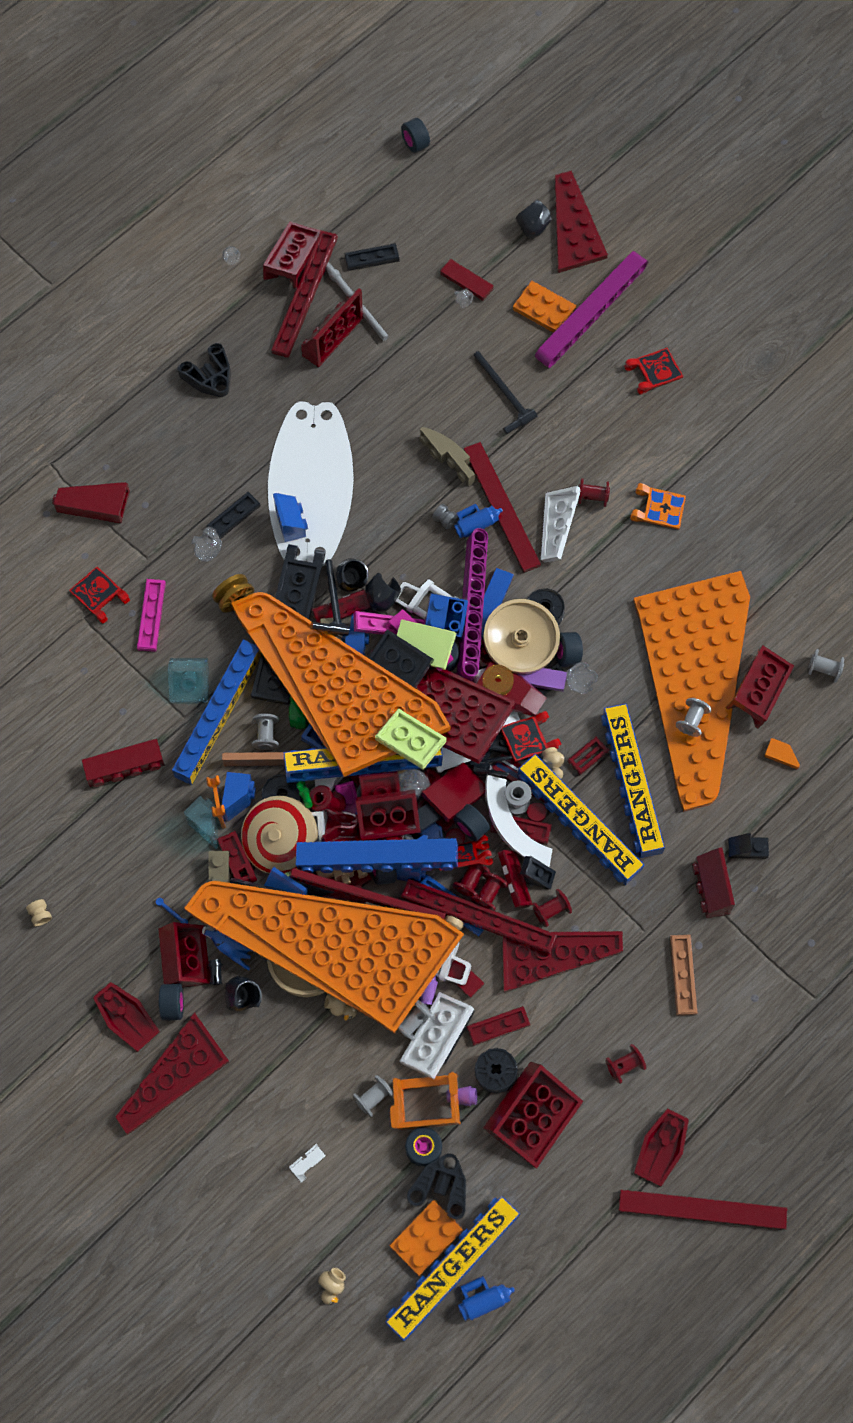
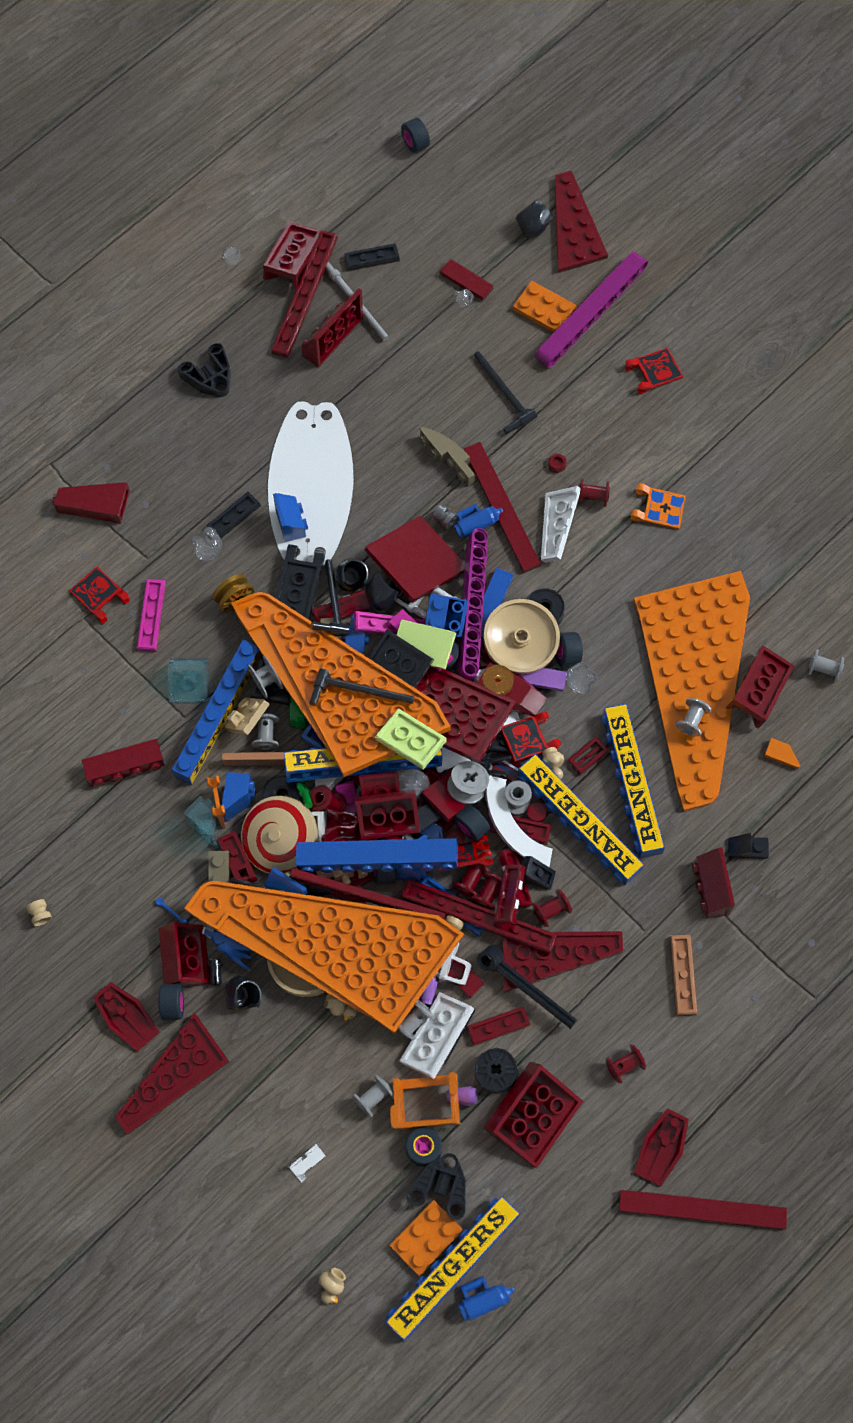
(246, 716): none -> tan hinge
(265, 676): none -> light grey piece
(324, 679): none -> black bar
(415, 558): none -> dark red tile
(468, 782): none -> light grey piece
(497, 964): none -> black piece
(509, 894): none -> dark red plate
(557, 463): none -> dark red tile

